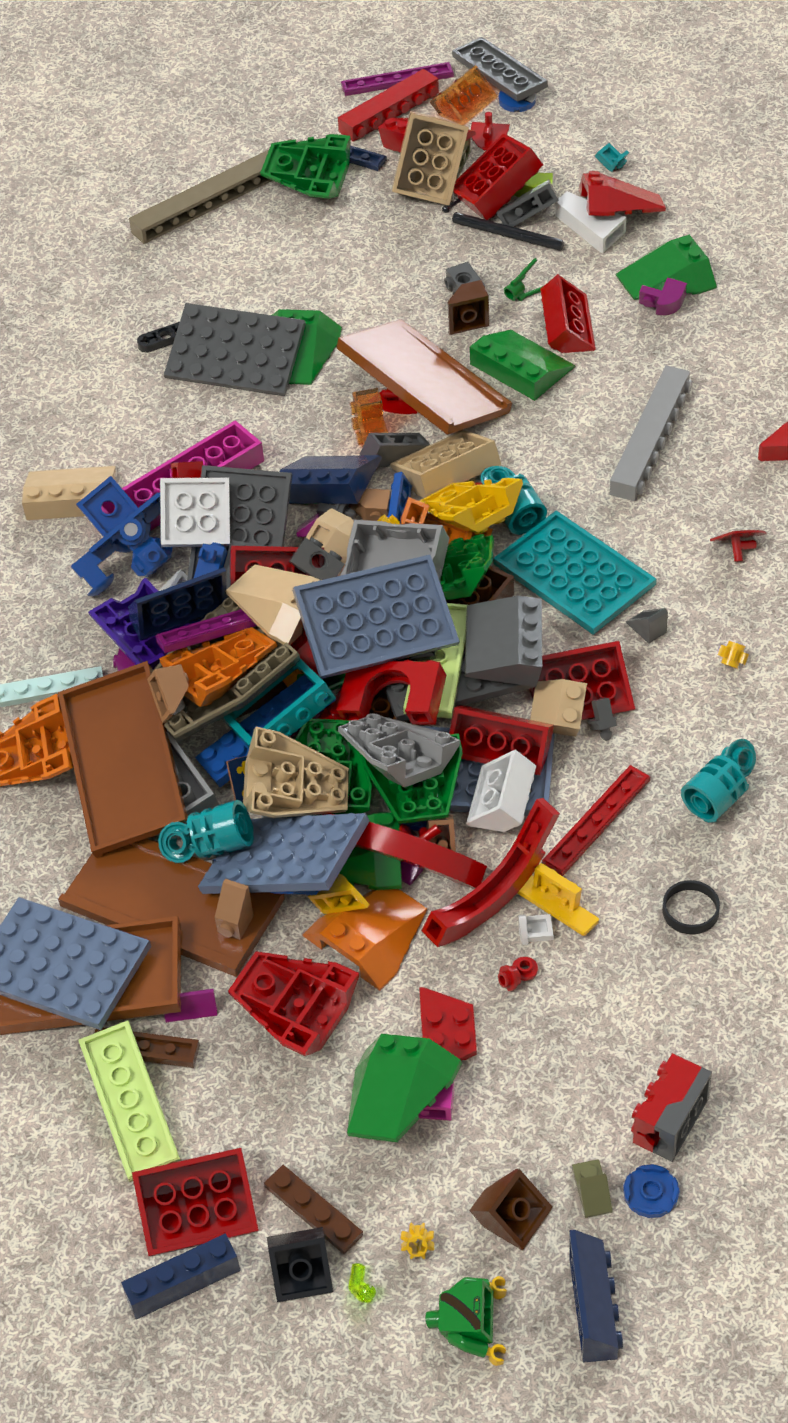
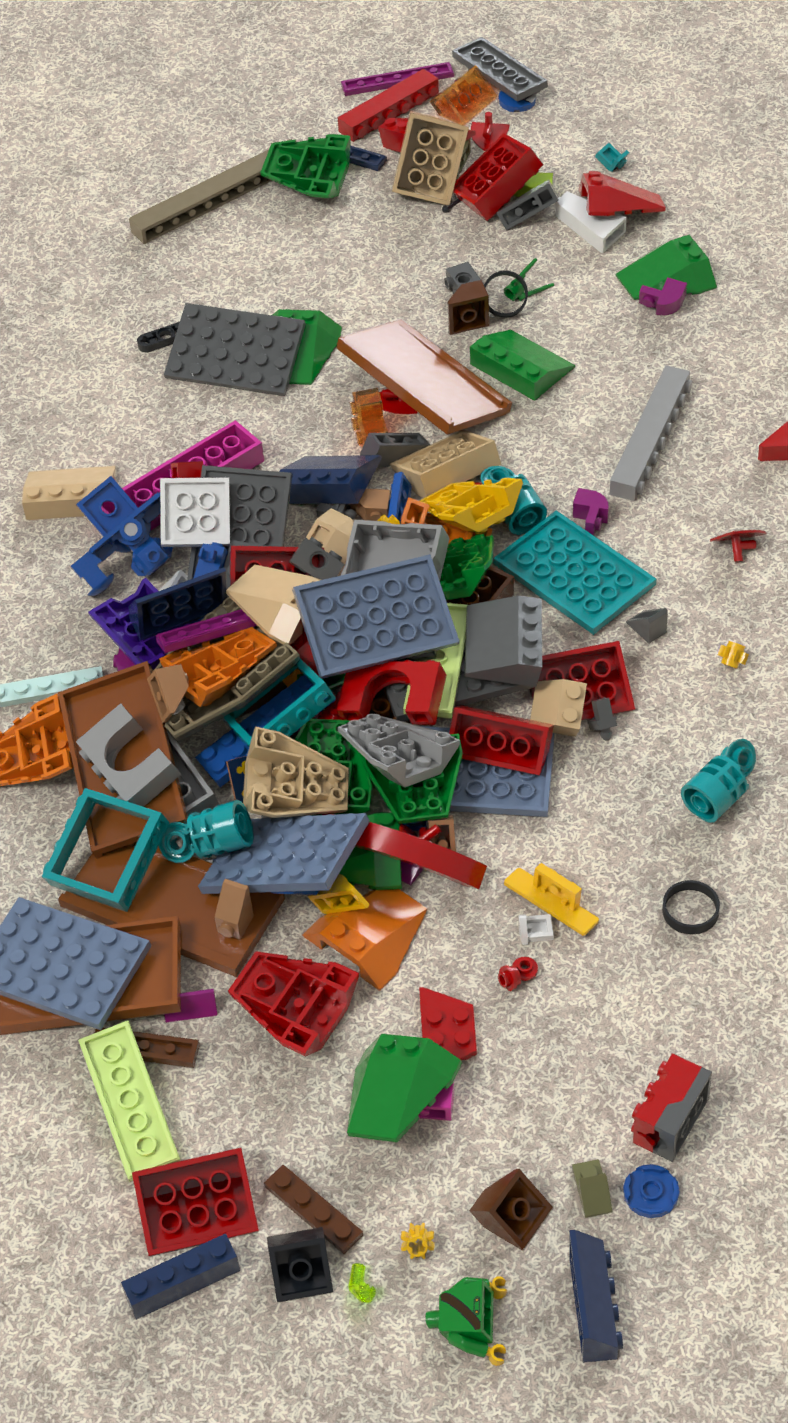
(102, 746): none -> light grey arch
(136, 866): none -> teal window
(305, 527): magenta slope -> none
(487, 899): red arch -> none
(502, 793): white slope -> none
(508, 231): black axle -> none
(521, 280): none -> black tyre
(567, 317): red slope -> none
(590, 507): none -> magenta brick
(596, 820): red tile -> none

